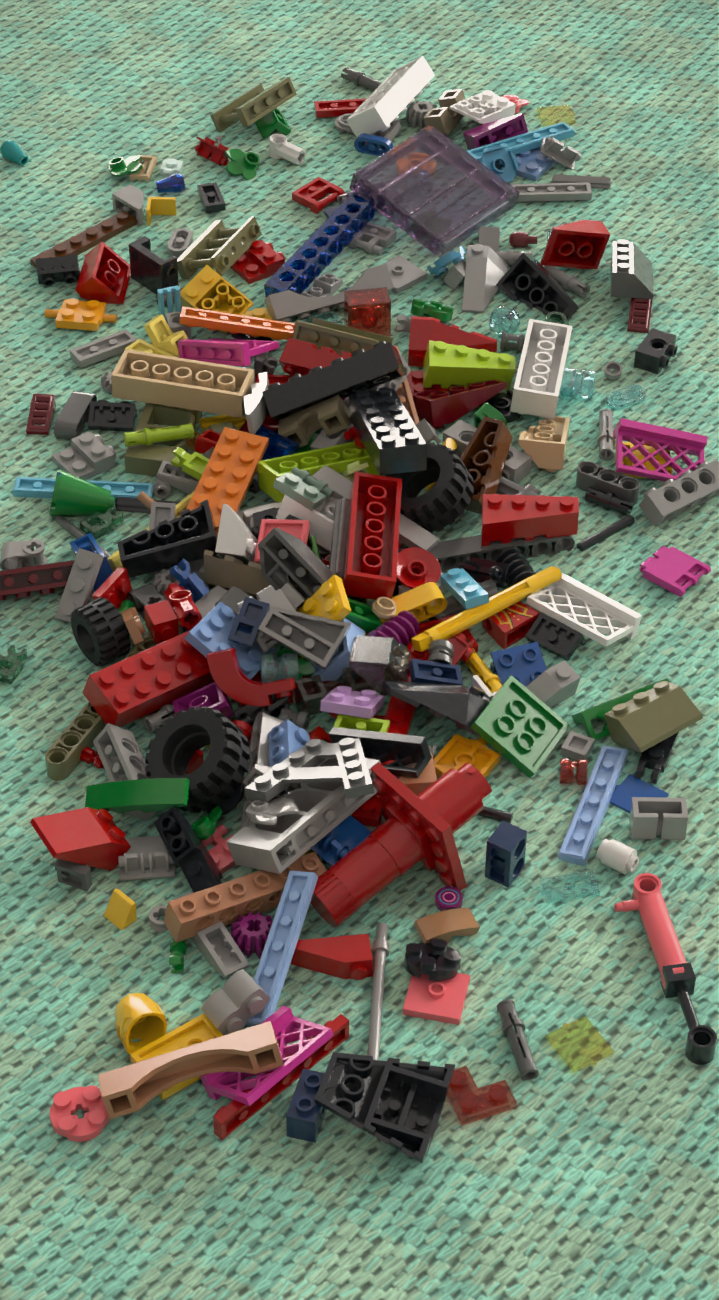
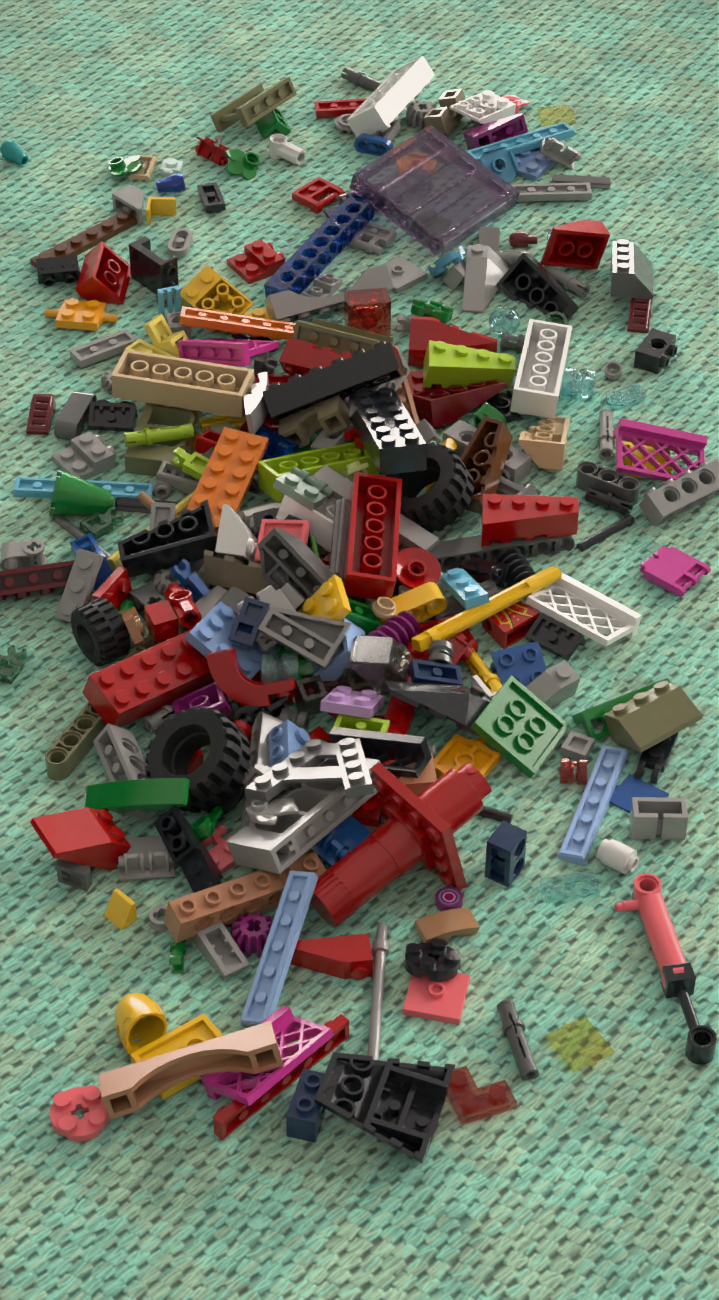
(91, 756): red piece -> none
(209, 245): olive fence -> none
(235, 1003): light grey brick -> none

